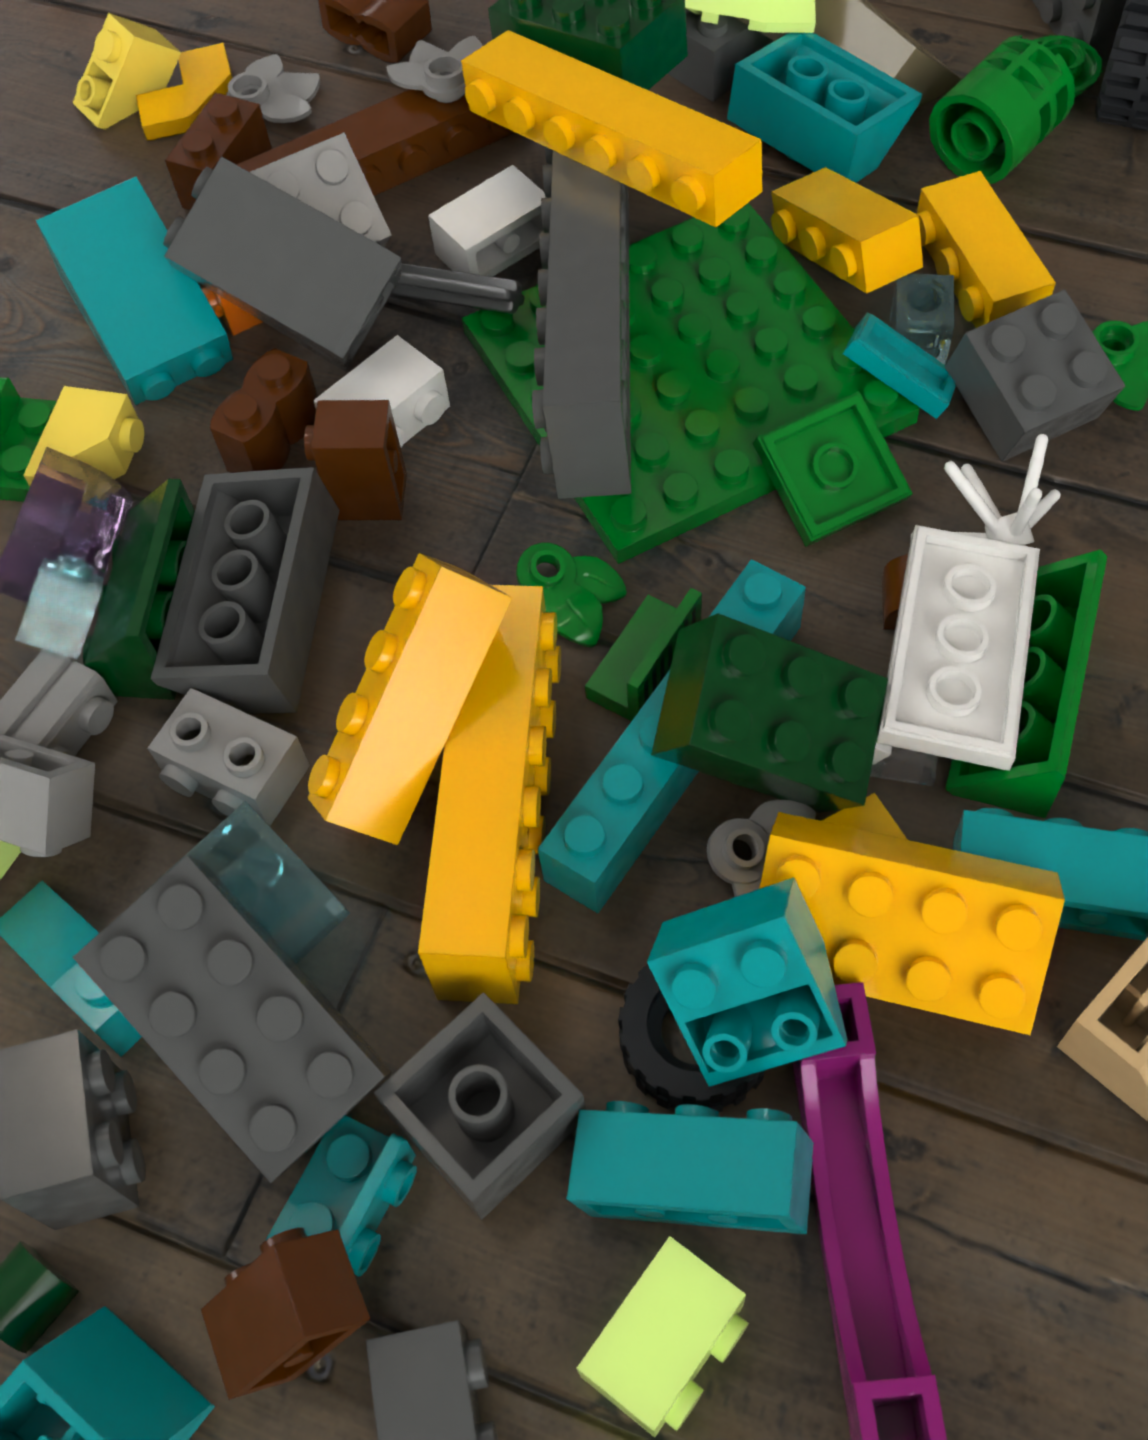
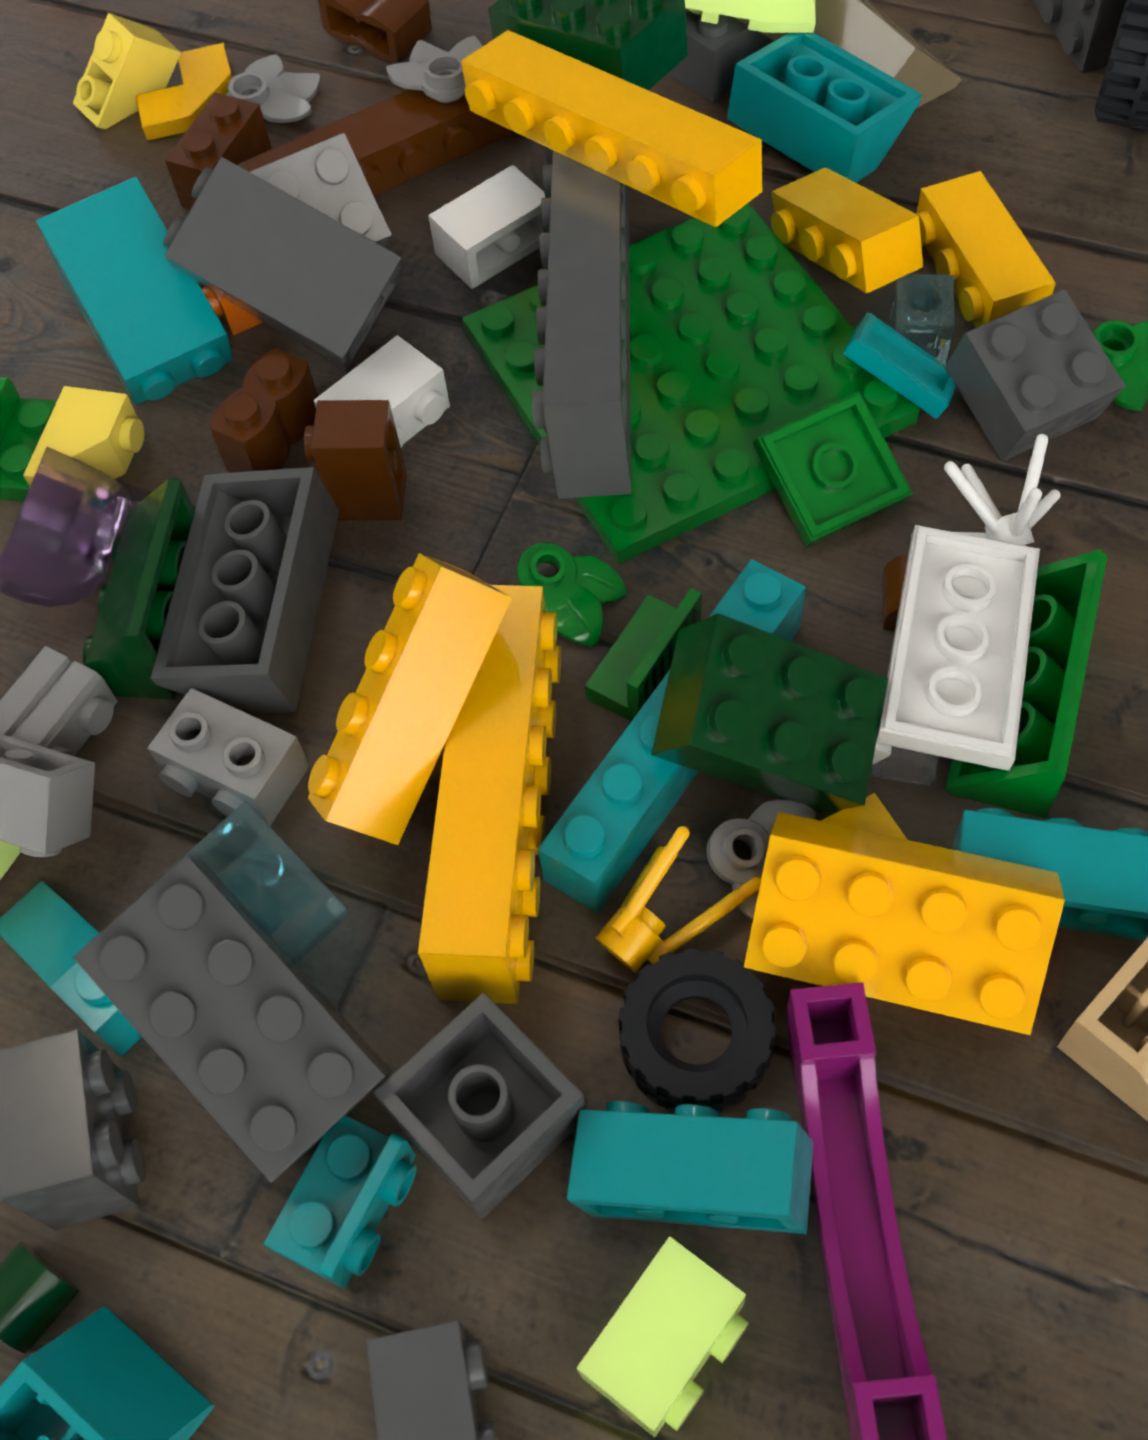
(61, 606): clear light blue brick -> none
(283, 1311): reddish brown brick -> none
(459, 288): dark grey axle -> none
(635, 930): none -> yellow plant
(749, 983): teal slope -> none
(1011, 103): green cylinder -> none

